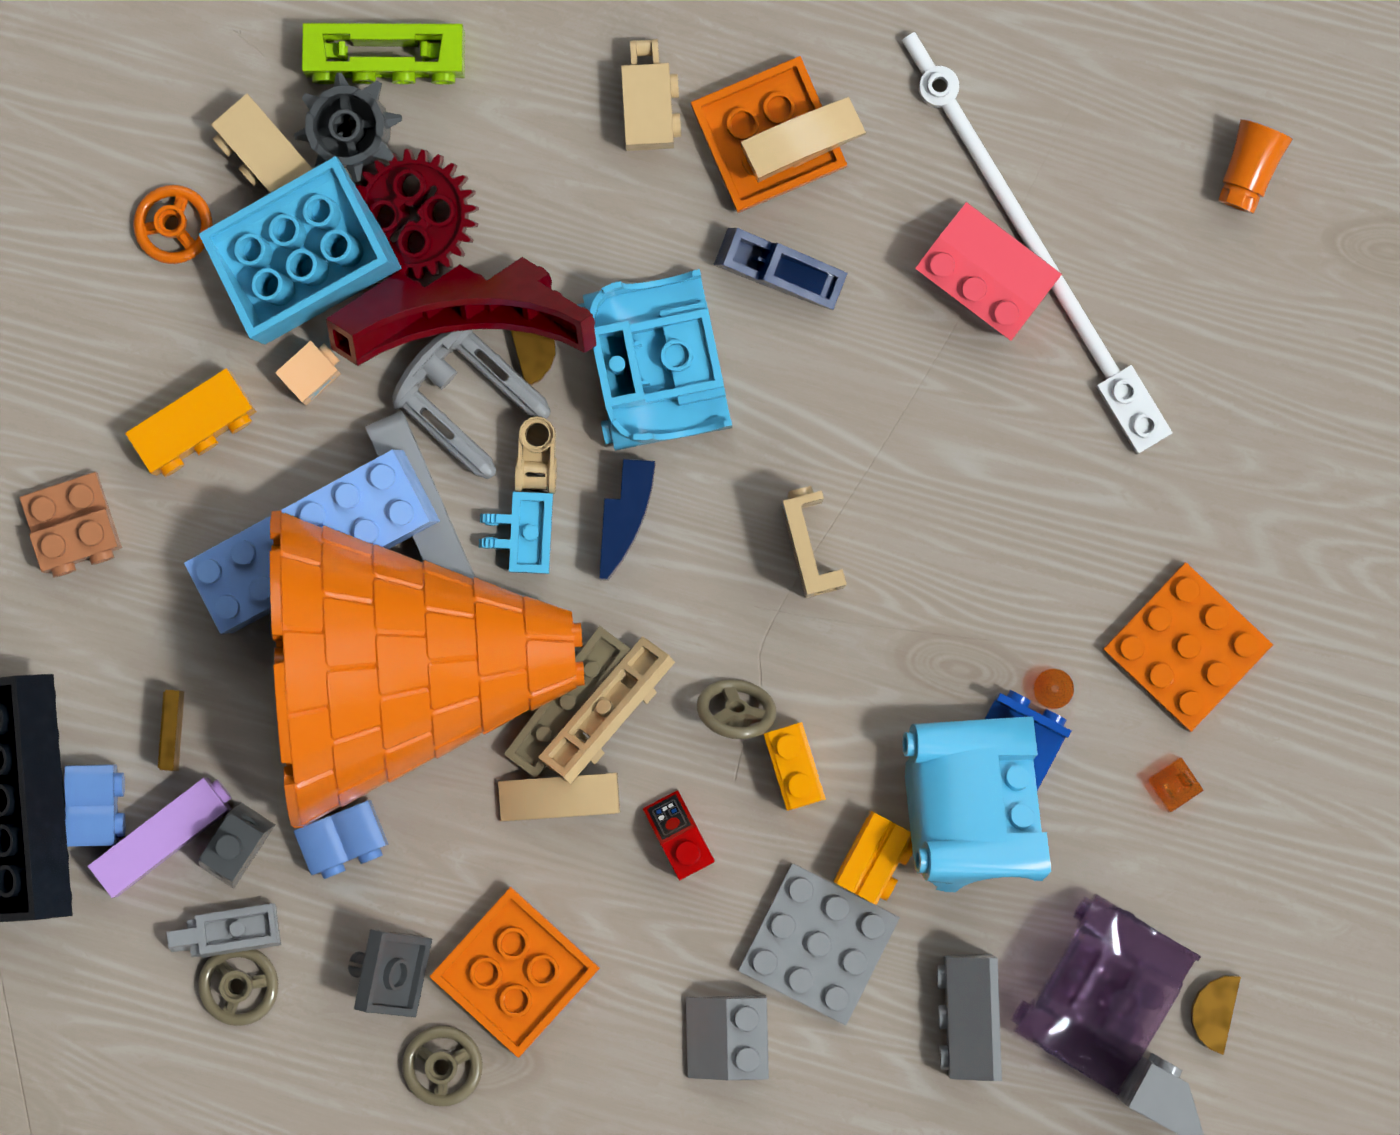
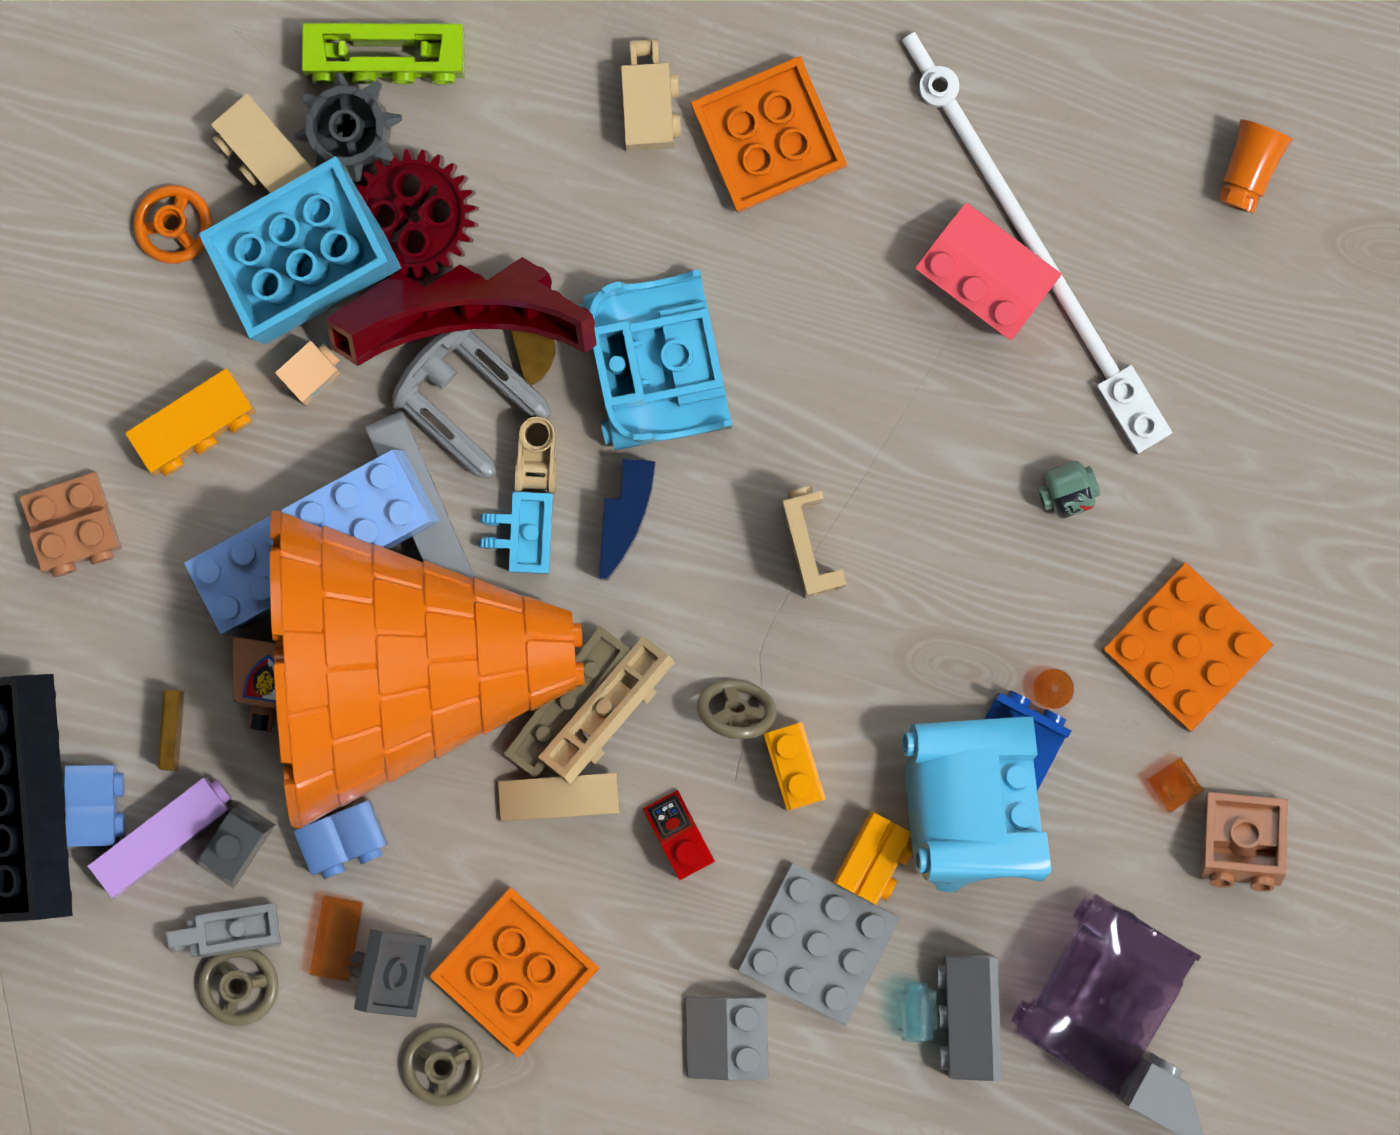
(255, 680): none -> torso
(336, 937): none -> clear orange tile
(780, 268): dark blue slope -> none
(802, 138): tan slope -> none
(917, 1012): none -> clear light blue brick
(1069, 489): none -> sand green head
(1214, 1010): pearl gold tile -> none
(1244, 841): none -> nougat plate

